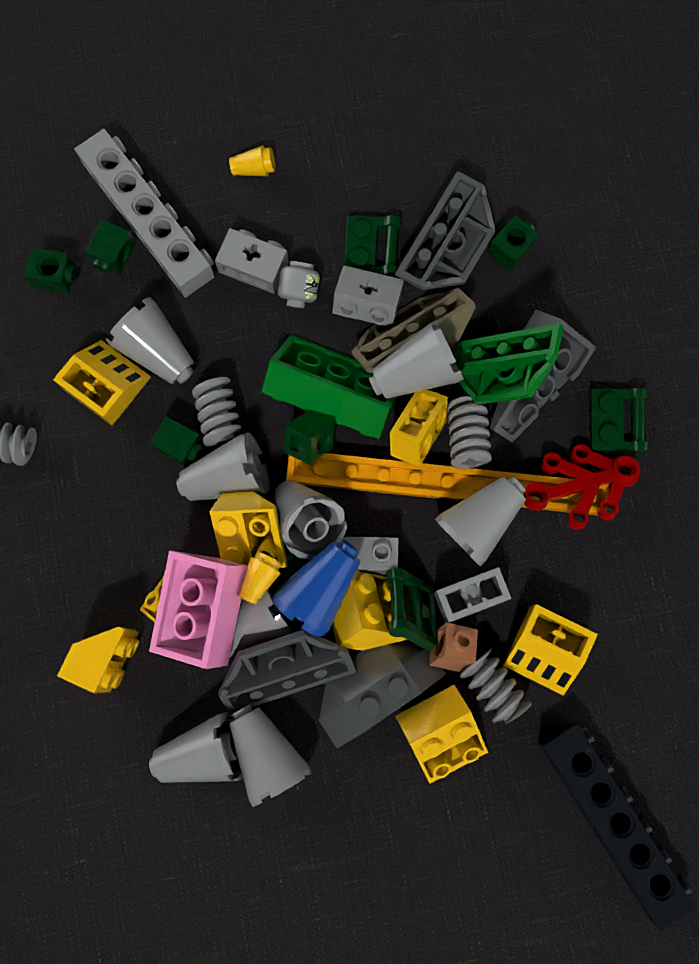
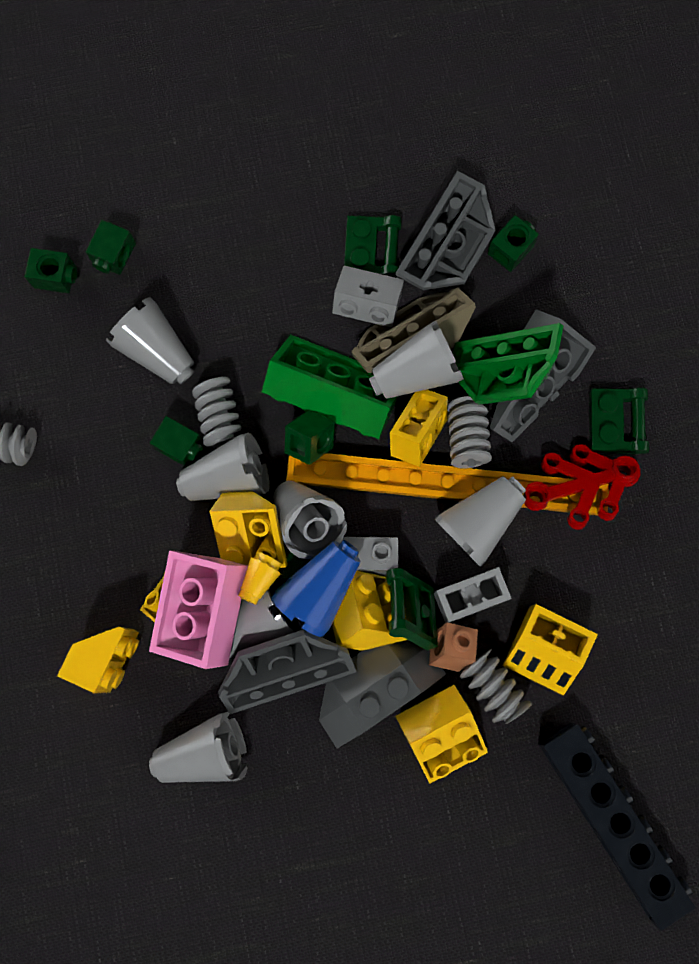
(101, 152): light grey brick -> none
(102, 380): yellow slope -> none
(254, 162): yellow cone -> none
(261, 271): light grey brick -> none
(265, 756): light grey cone -> none
(298, 284): light grey head -> none

